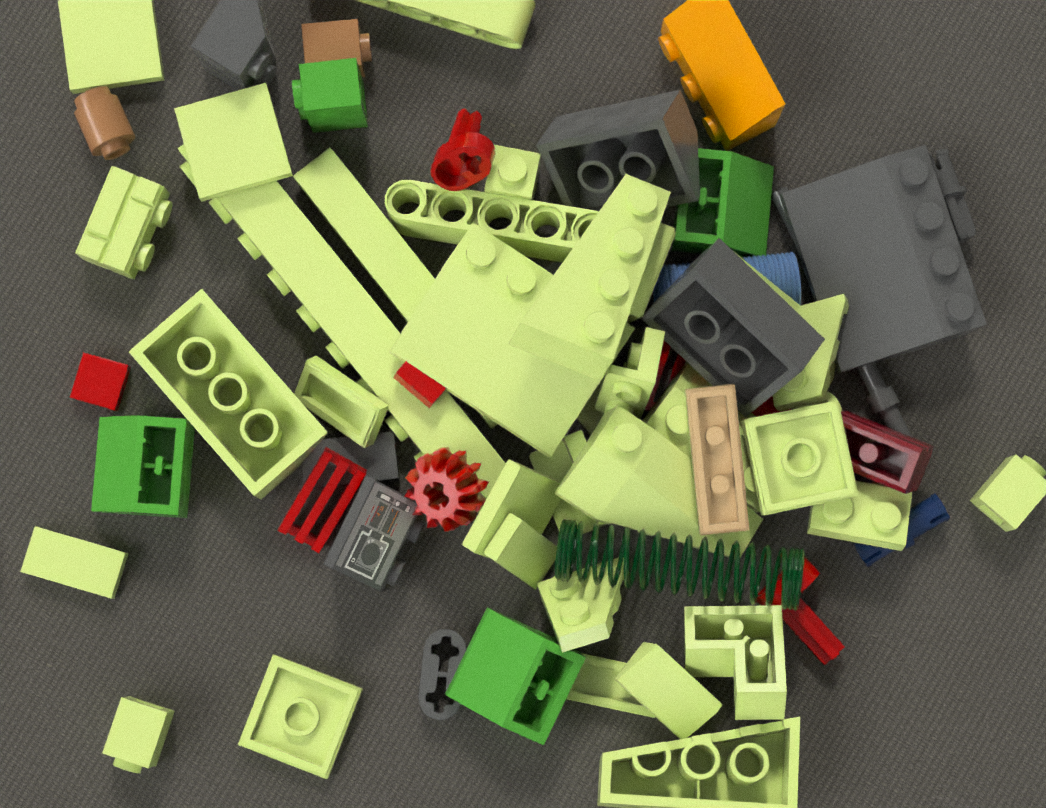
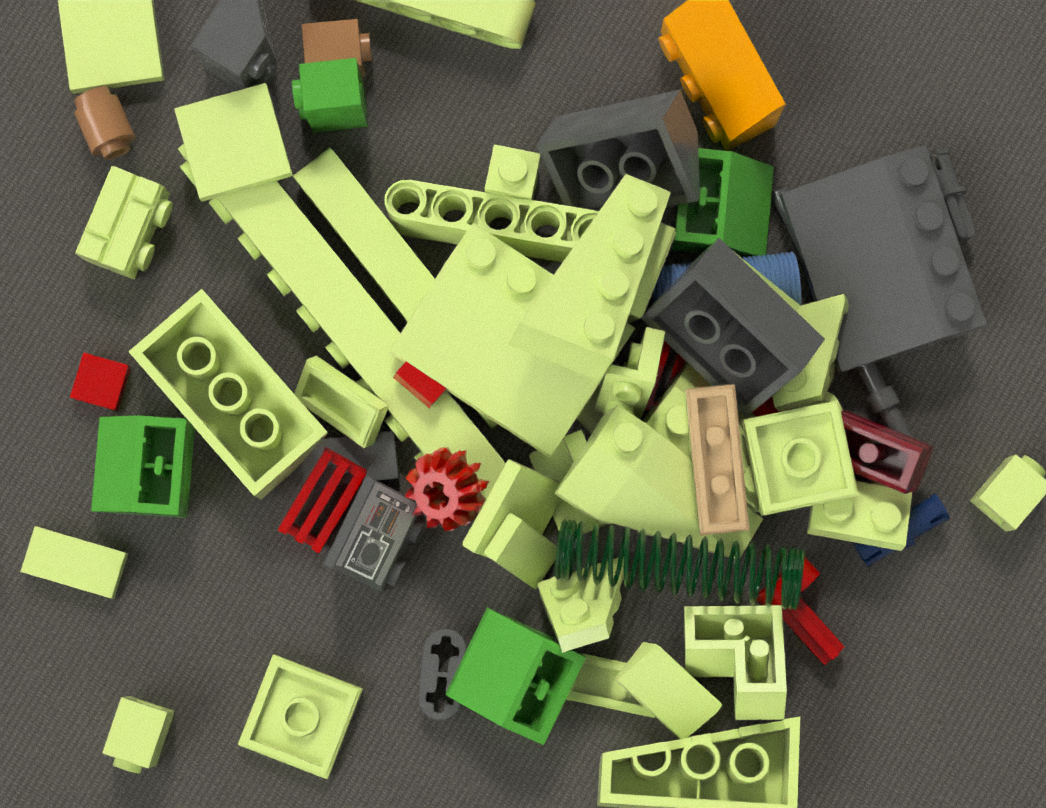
(455, 160): red piece -> none

